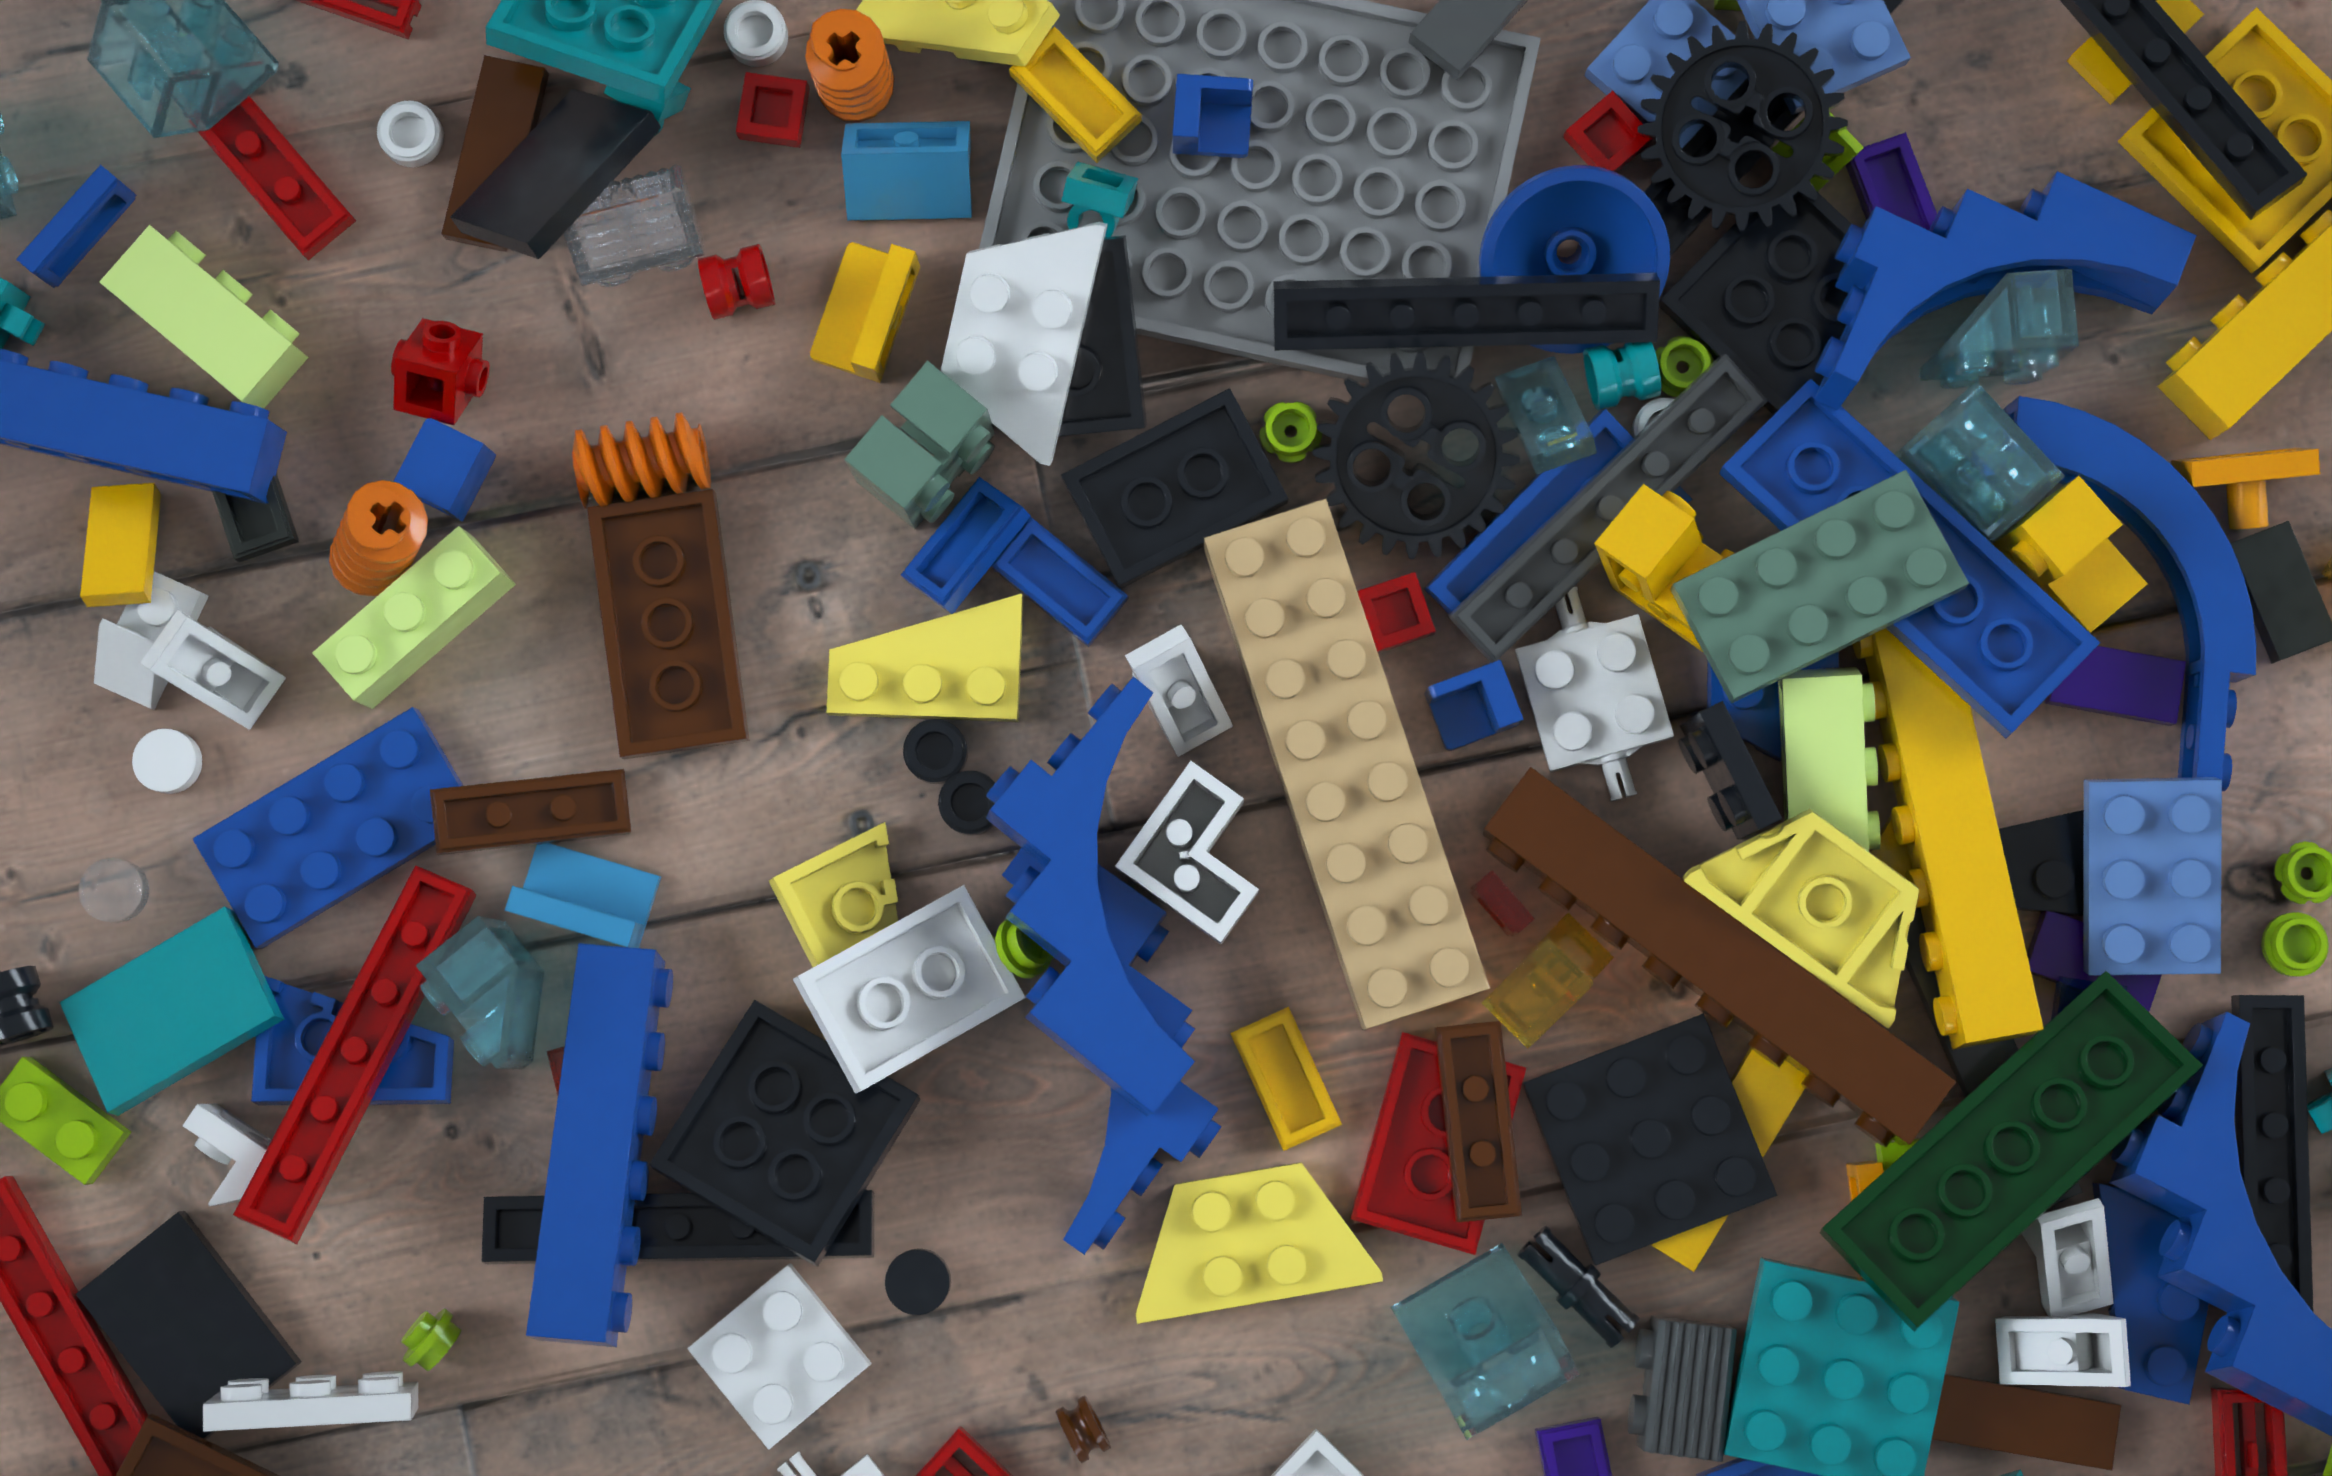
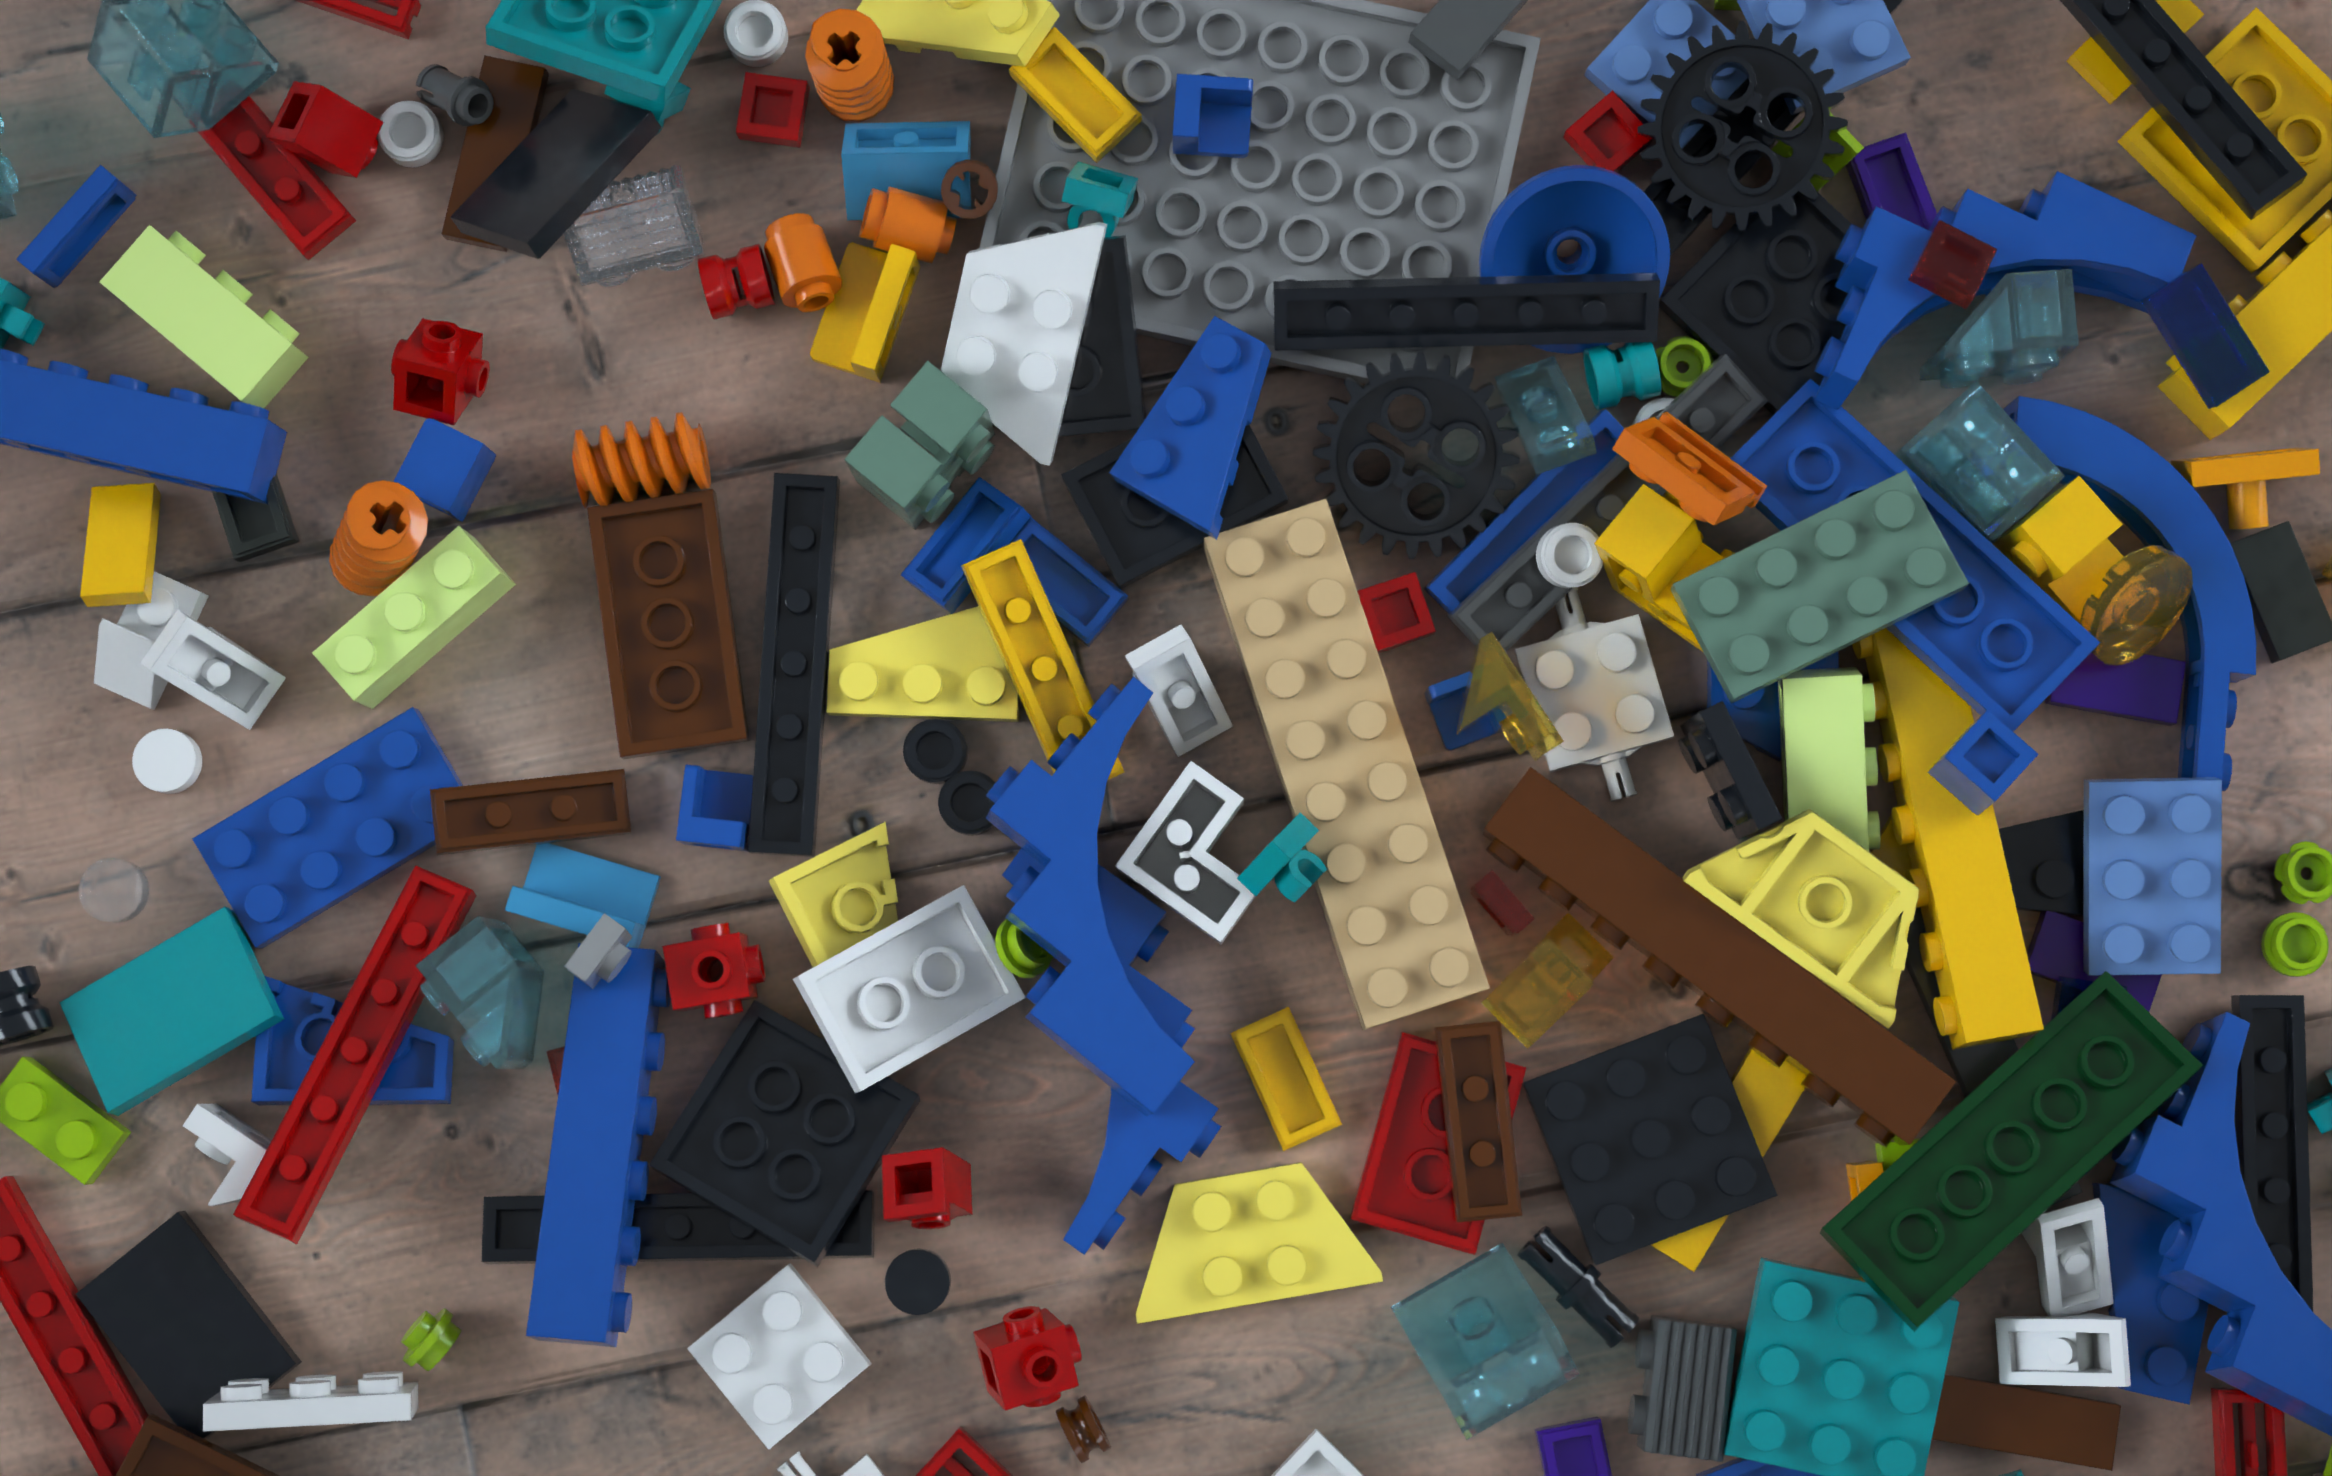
(326, 129): none -> red brick
(464, 98): none -> dark grey pin
(601, 953): none -> light grey plate
(690, 967): none -> red brick
(715, 809): none -> blue panel
(794, 665): none -> black plate
(802, 262): none -> orange brick
(907, 221): none -> orange brick
(926, 1187): none -> red brick
(952, 197): none -> reddish brown bush
(1028, 1358): none -> red brick
(1032, 646): none -> yellow tile
(1194, 431): none -> blue wing
(1278, 419): lime plate -> none
(1285, 862): none -> teal tile
(1498, 684): none -> clear yellow slope
(1568, 555): none -> white tile
(1689, 468): none -> orange plate
(1952, 264): none -> clear red tile
(1983, 763): none -> blue panel
(2139, 604): none -> clear yellow tile
(2205, 336): none -> clear blue tile

